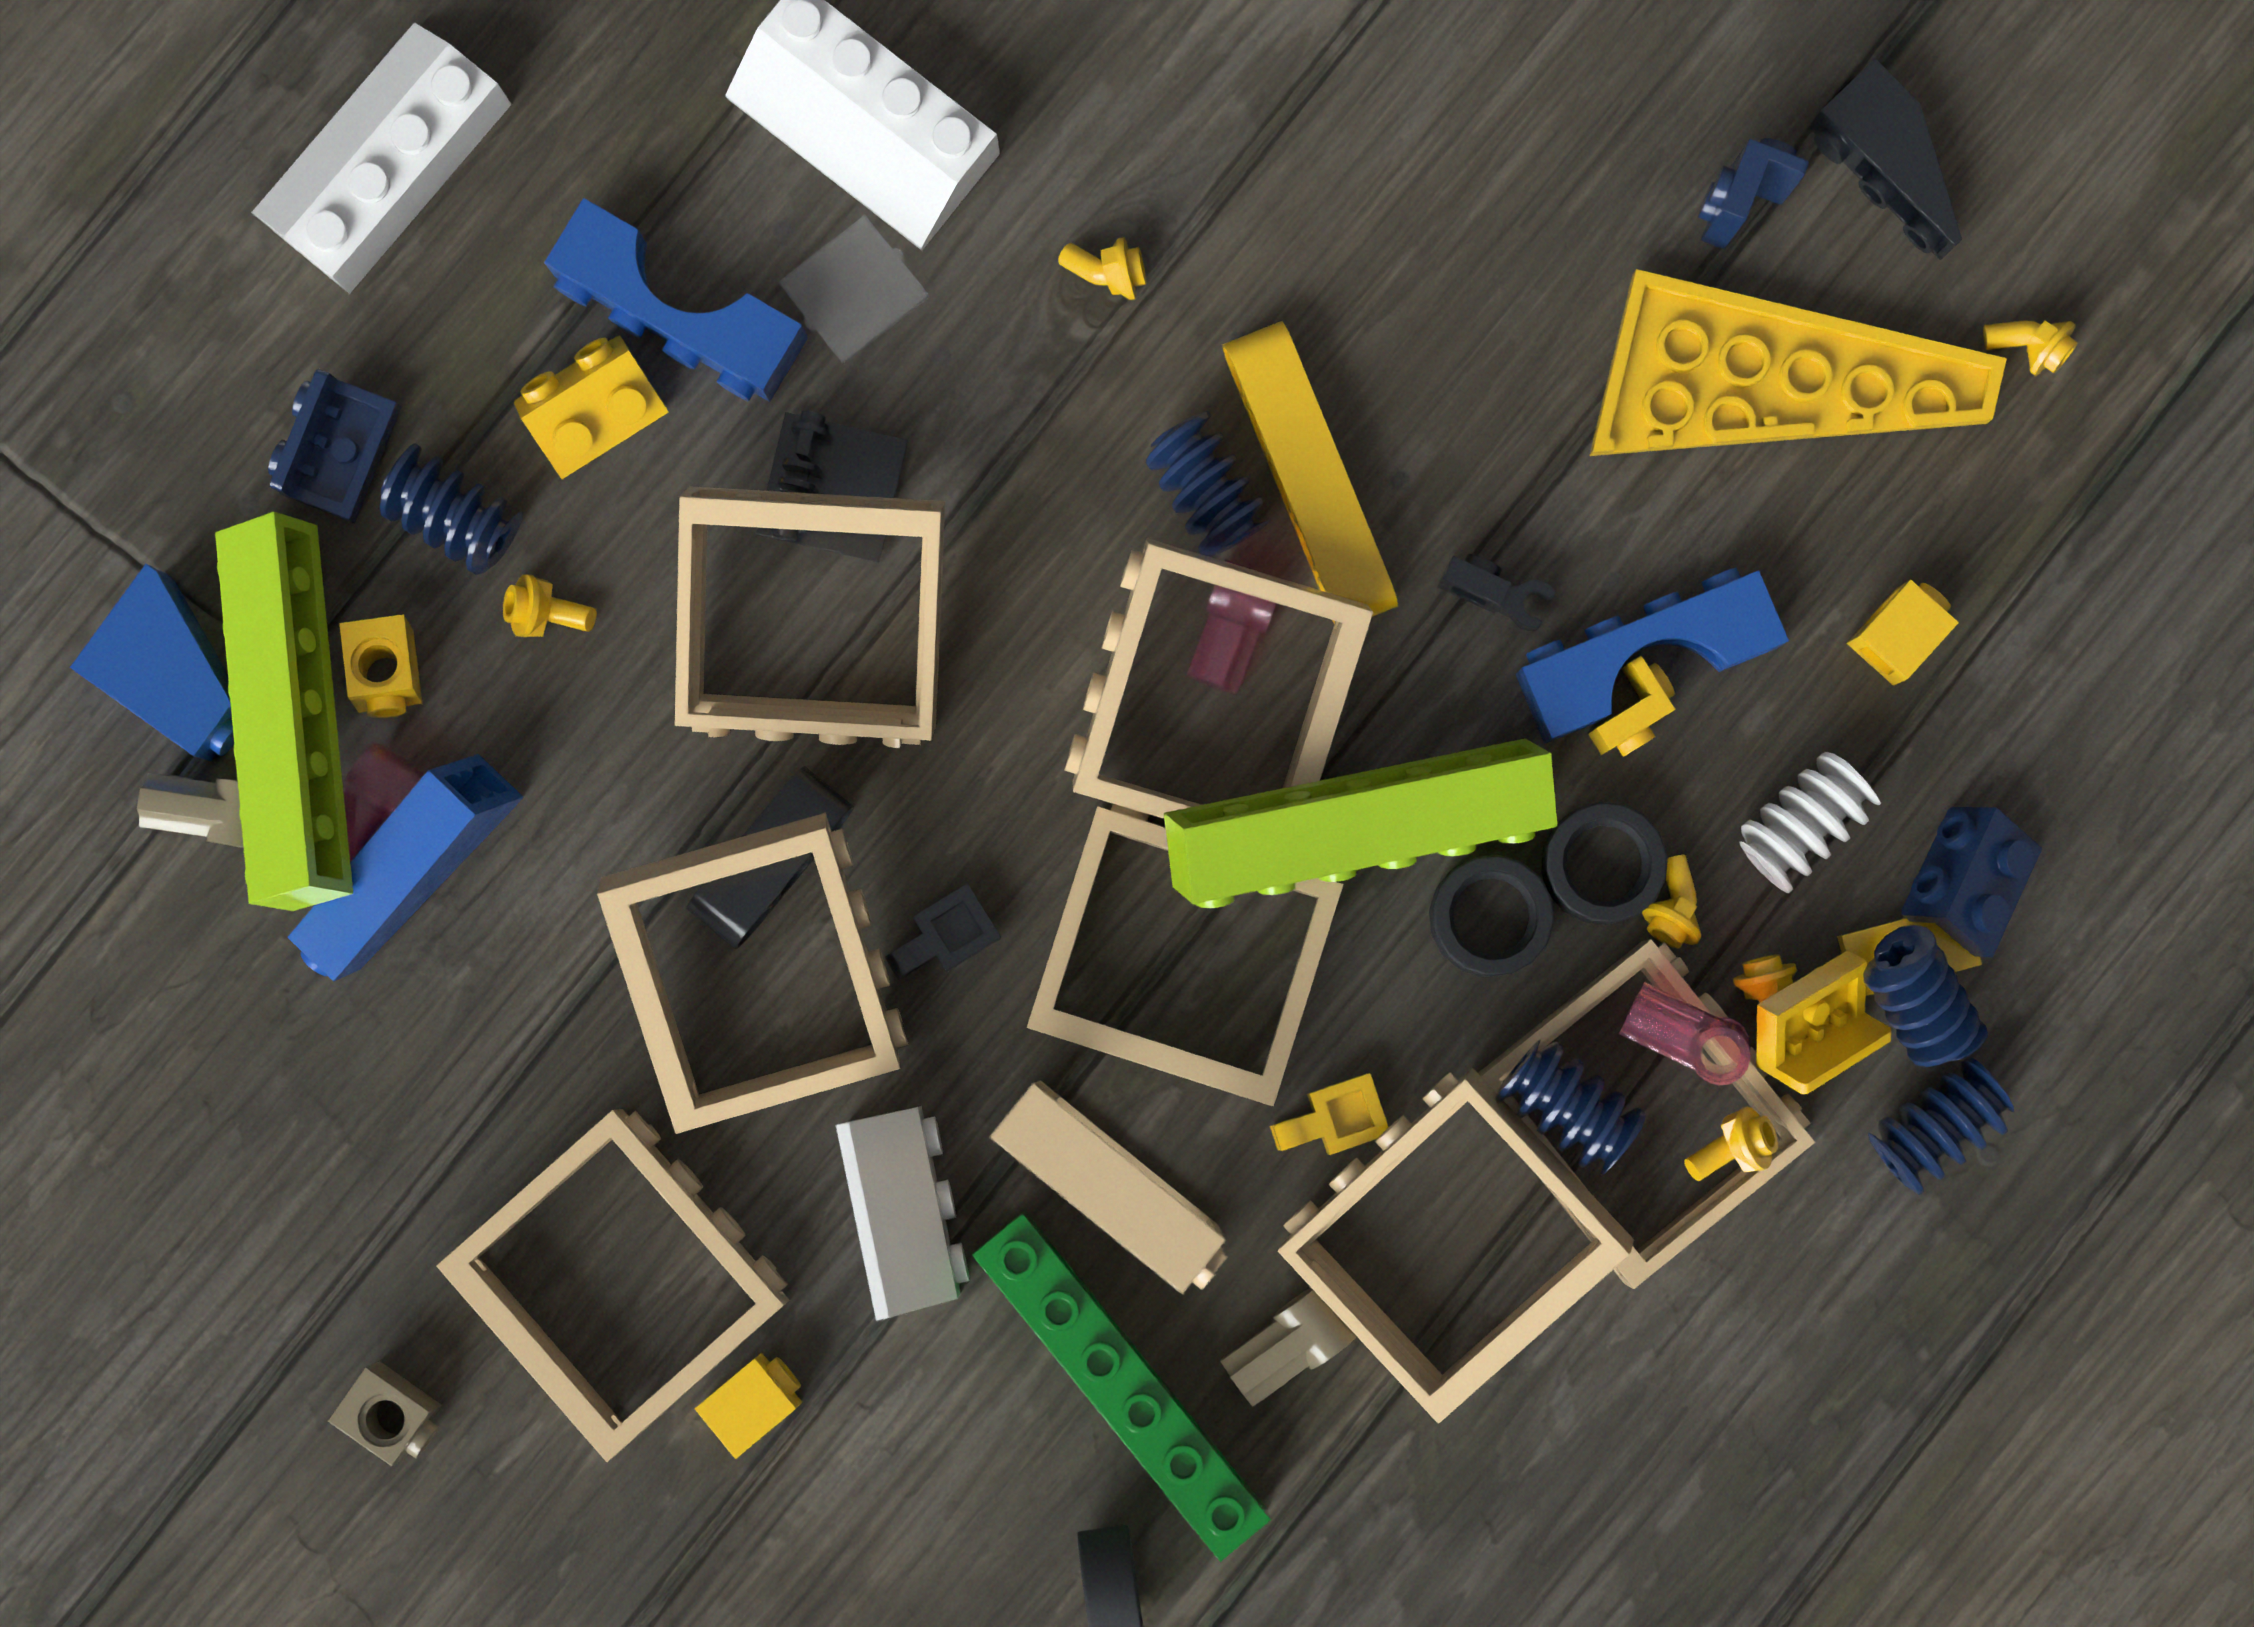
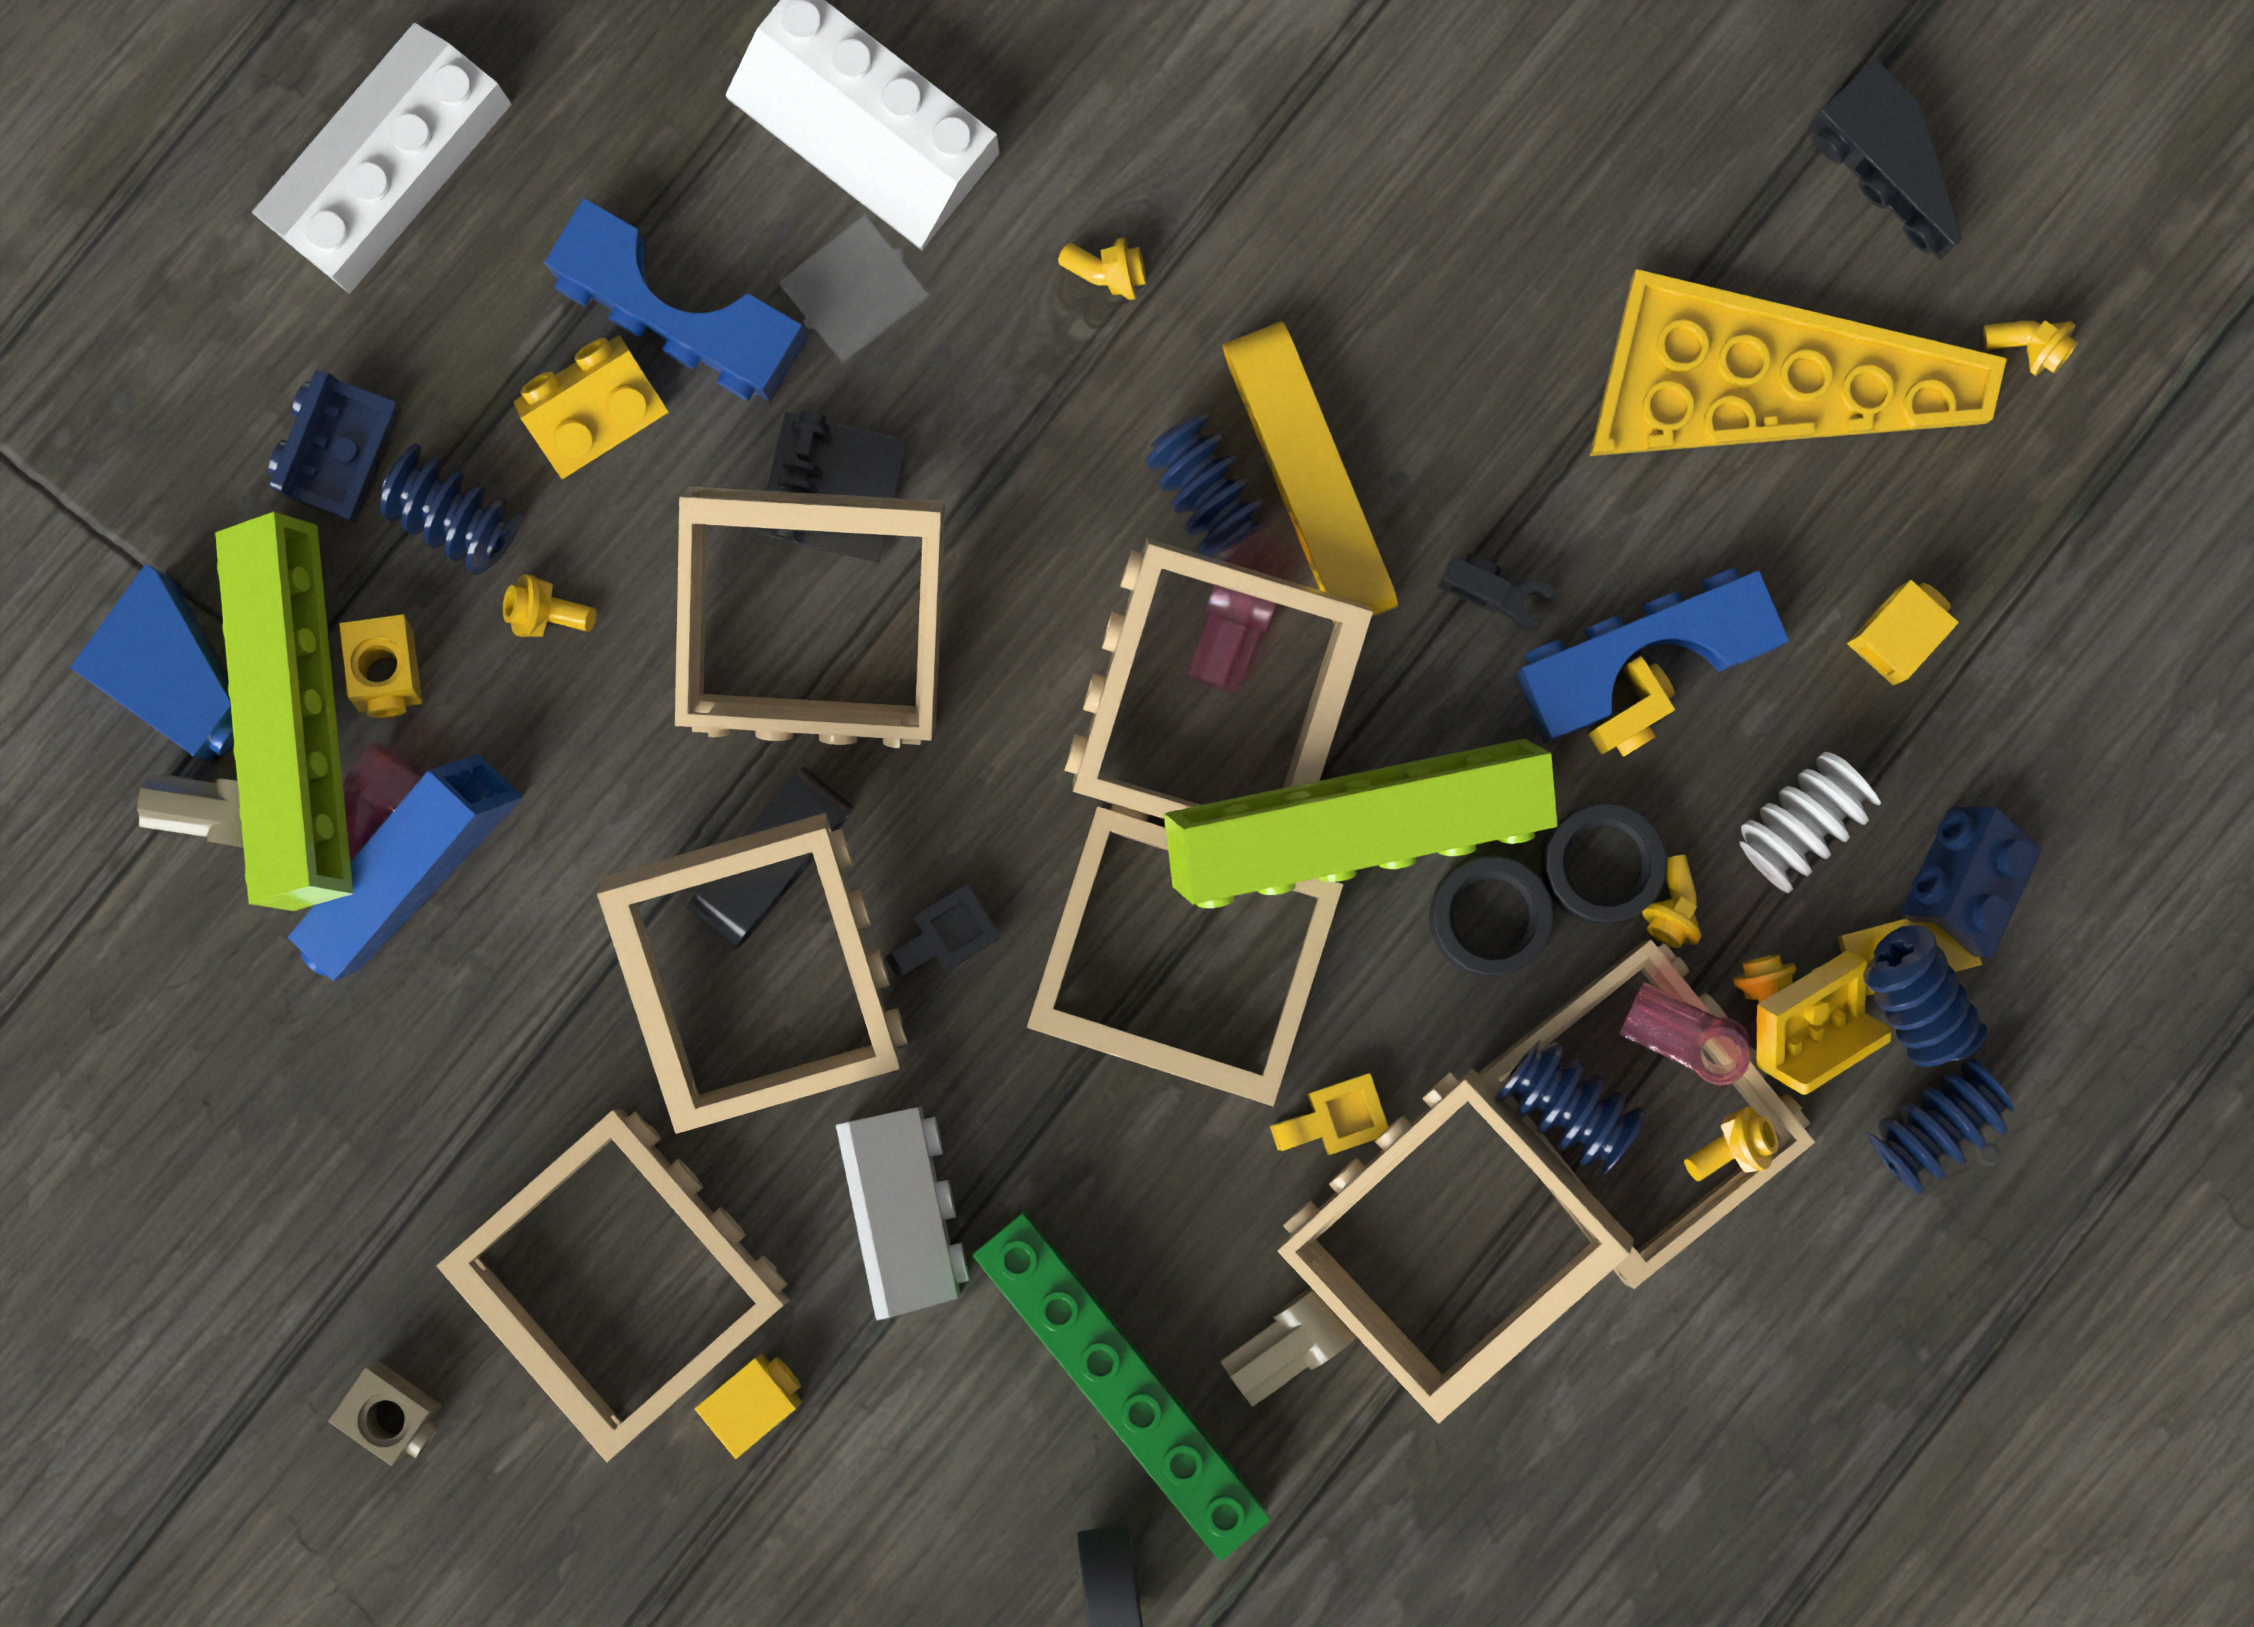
(1112, 1187): tan window -> none
(1760, 170): dark blue bracket -> none

